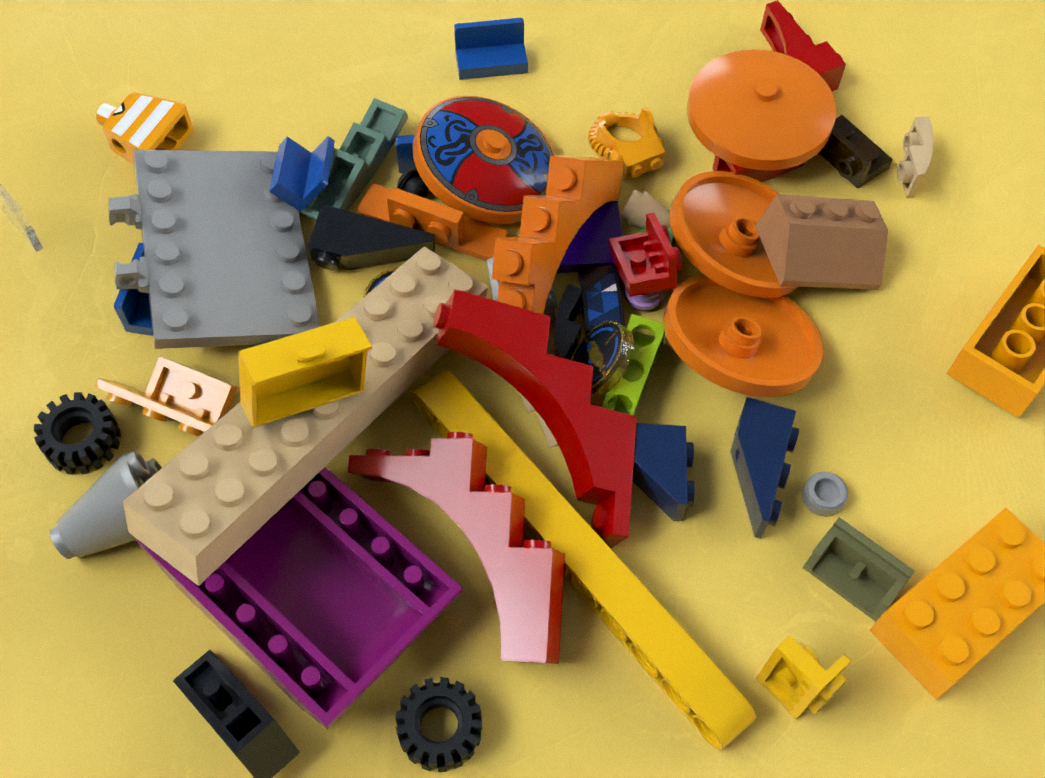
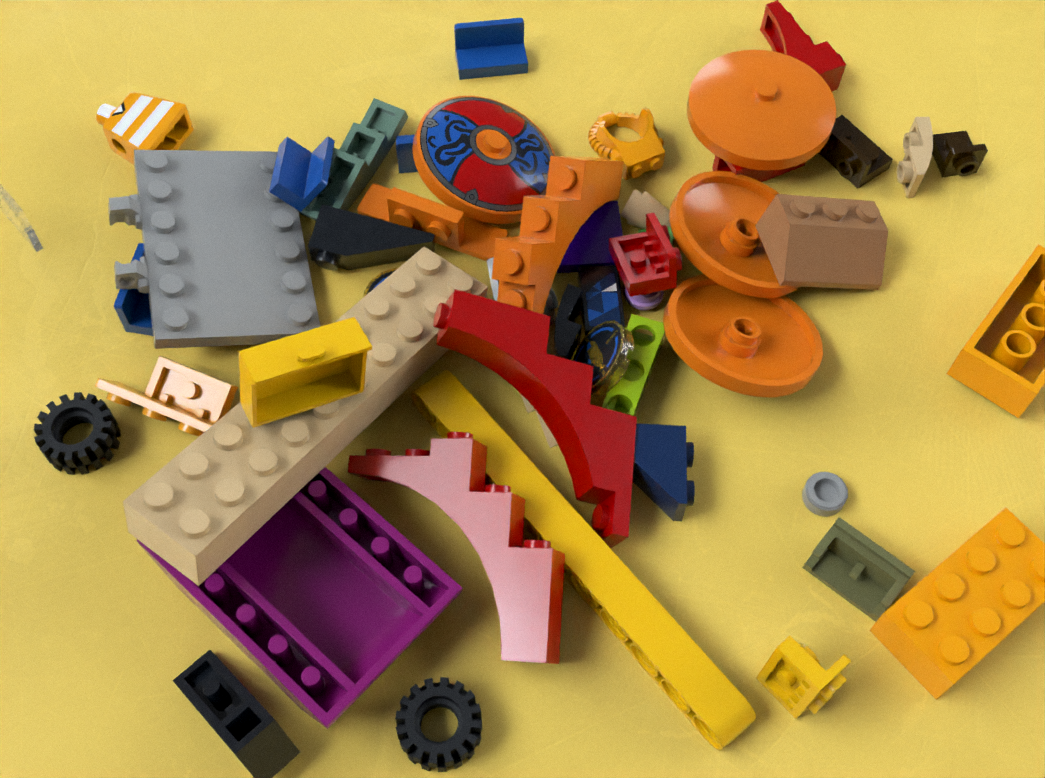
(98, 516): light grey cone -> none
(412, 183): black piece -> none
(759, 456): dark blue slope -> none
(957, 154): none -> dark brown bracket

